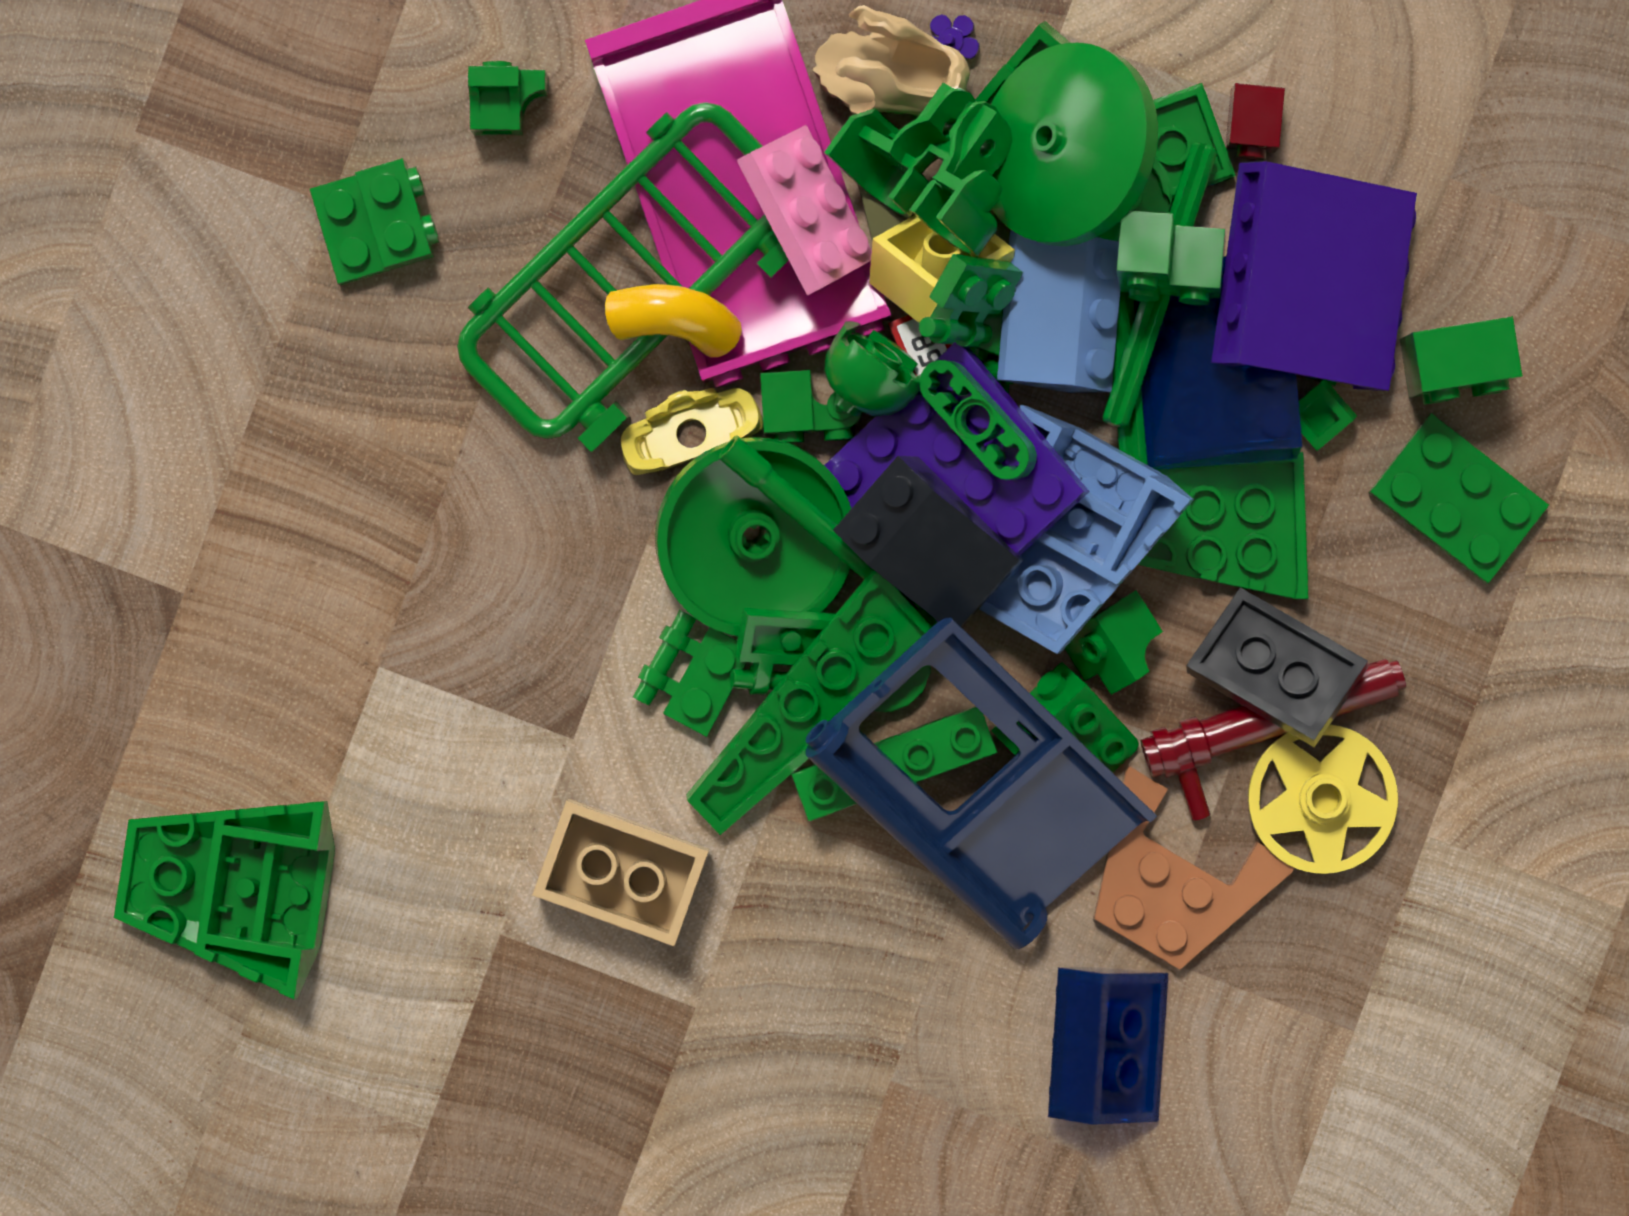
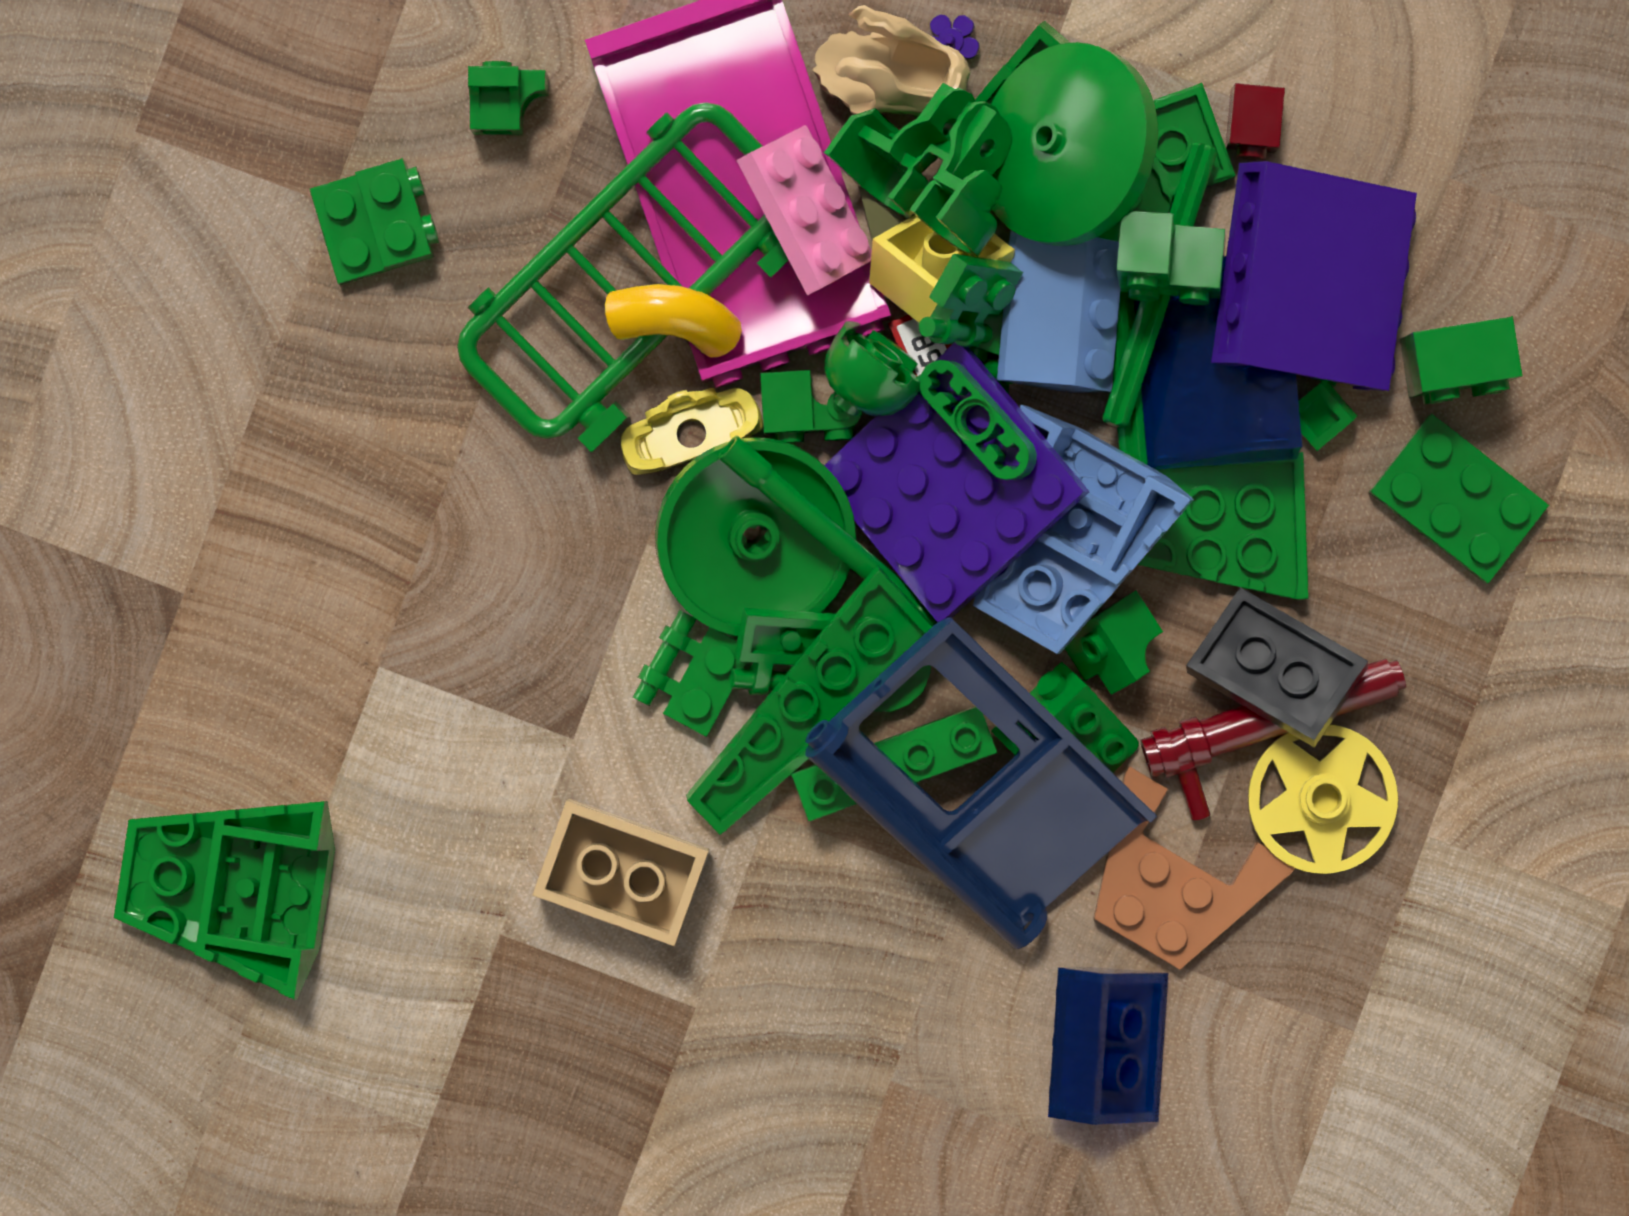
(927, 541): black slope -> none

